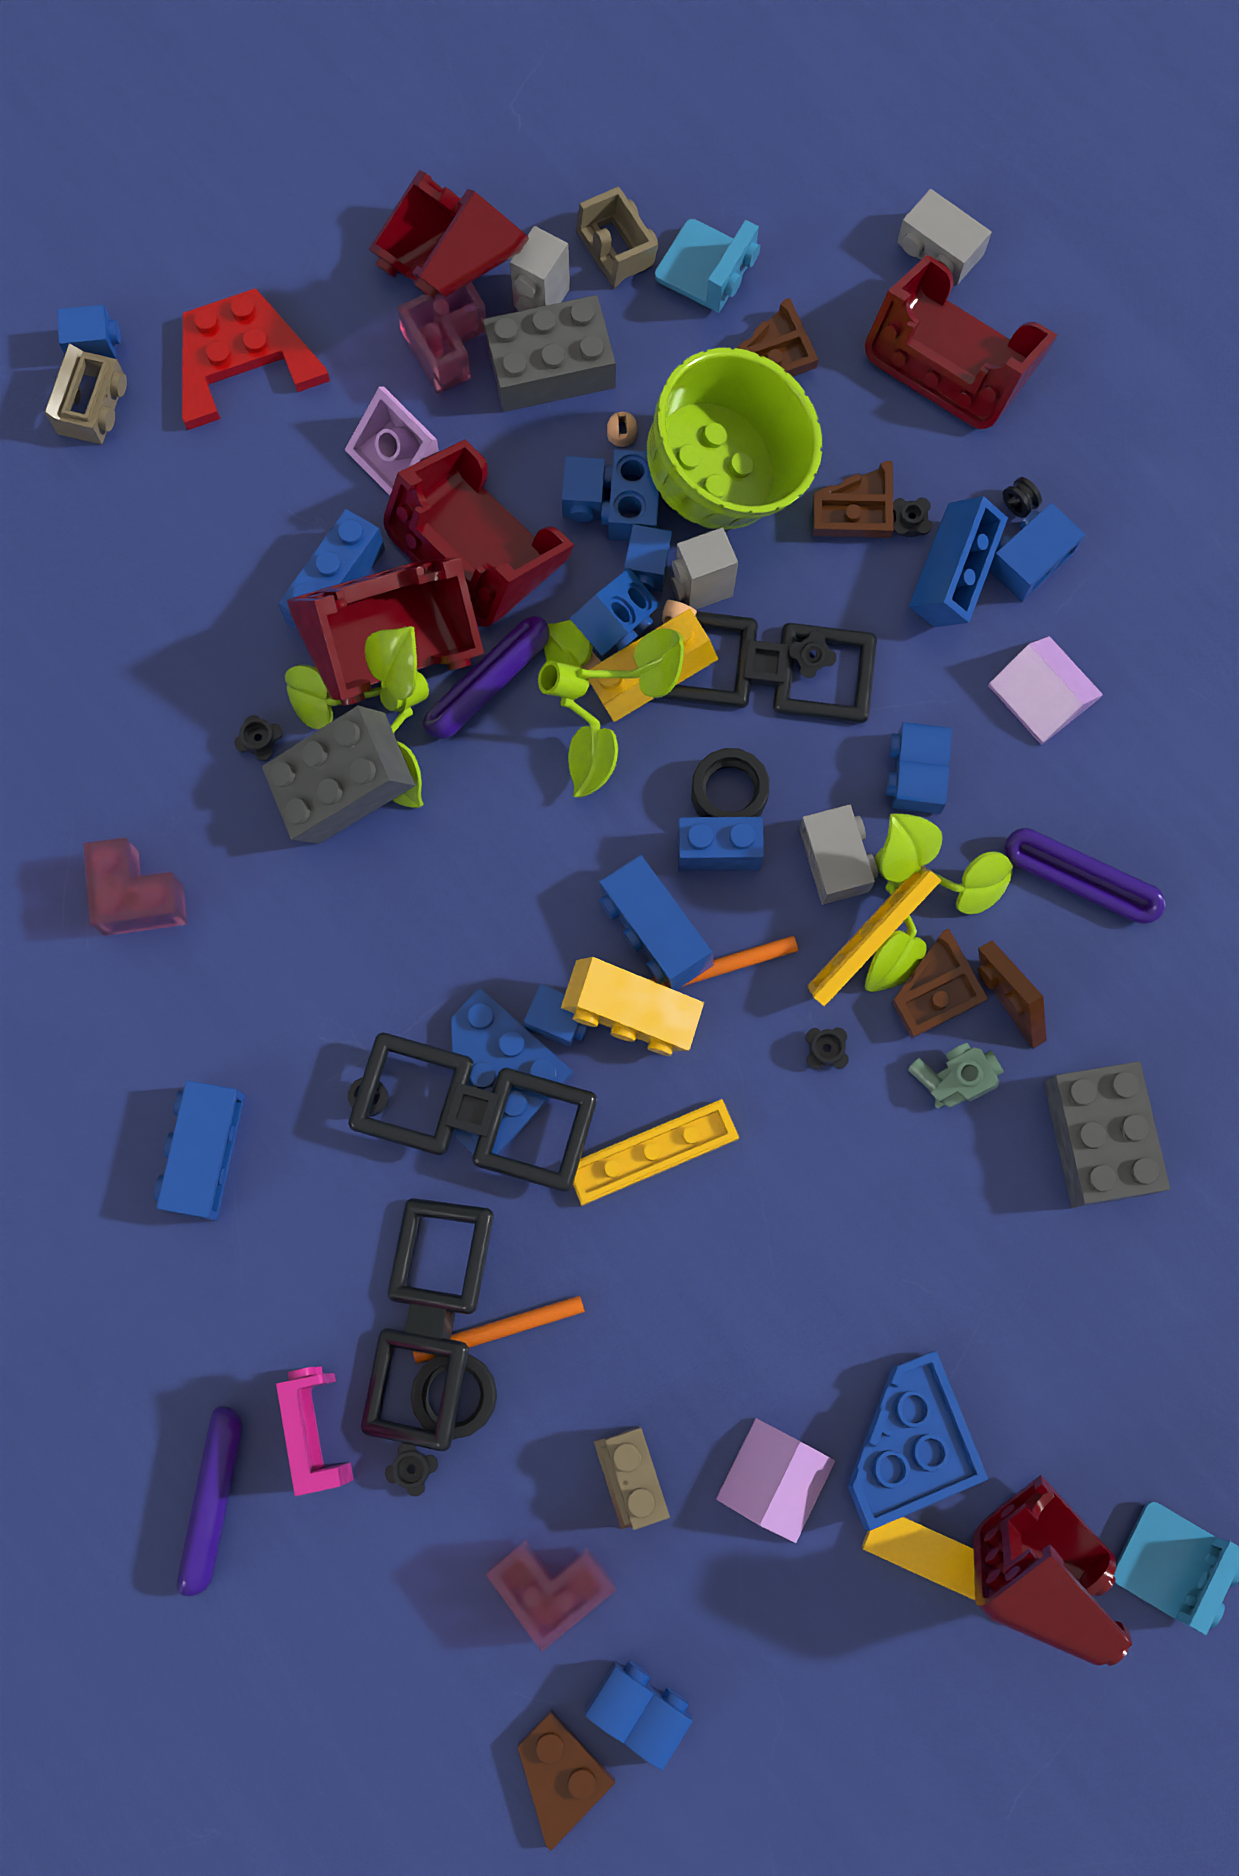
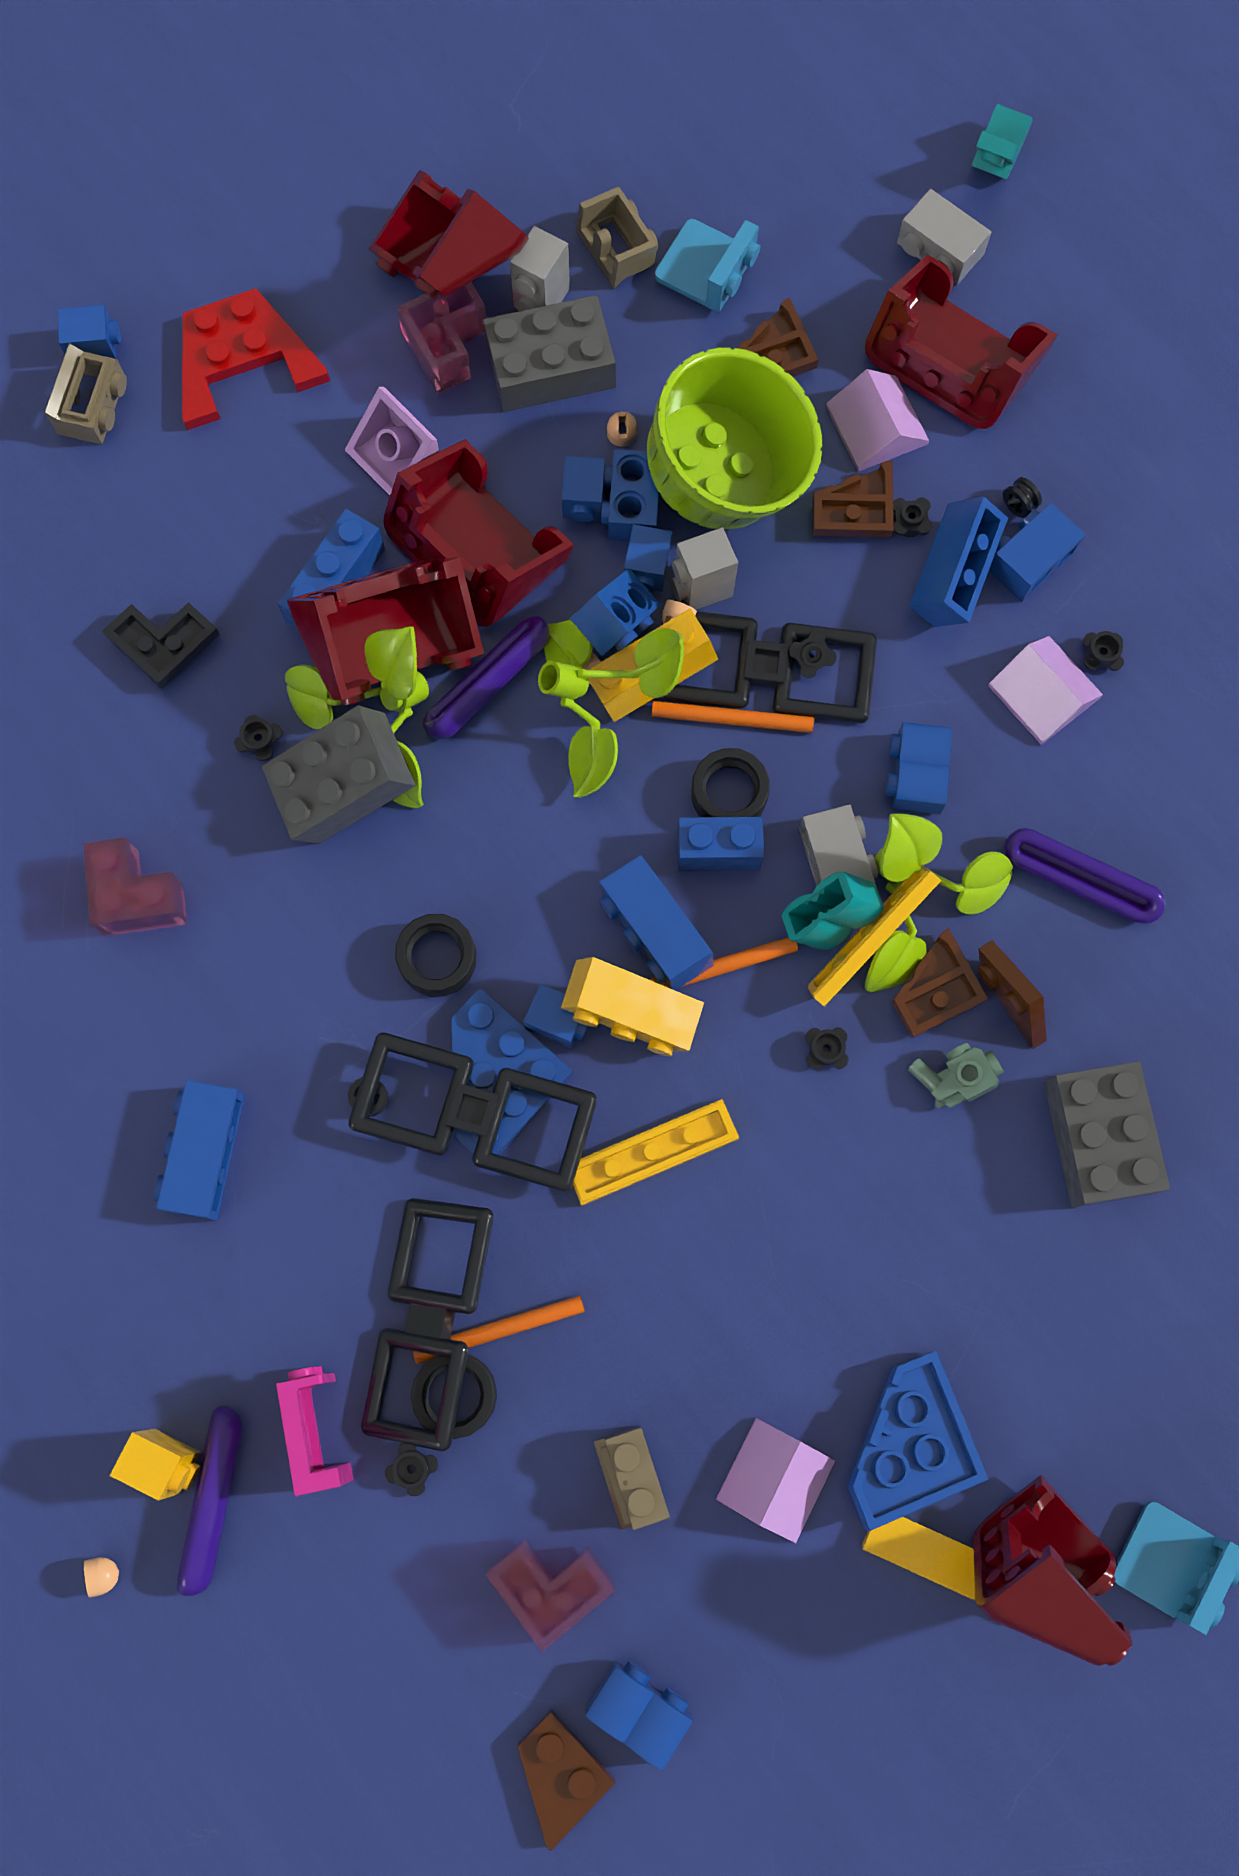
(100, 1576): none -> light nougat hinge
(157, 1464): none -> yellow brick
(164, 650): none -> black plate
(425, 925): none -> black tyre
(732, 717): none -> orange bar
(832, 911): none -> teal brick
(875, 419): none -> lavender slope
(1002, 141): none -> teal brick
(1104, 640): none -> black plate

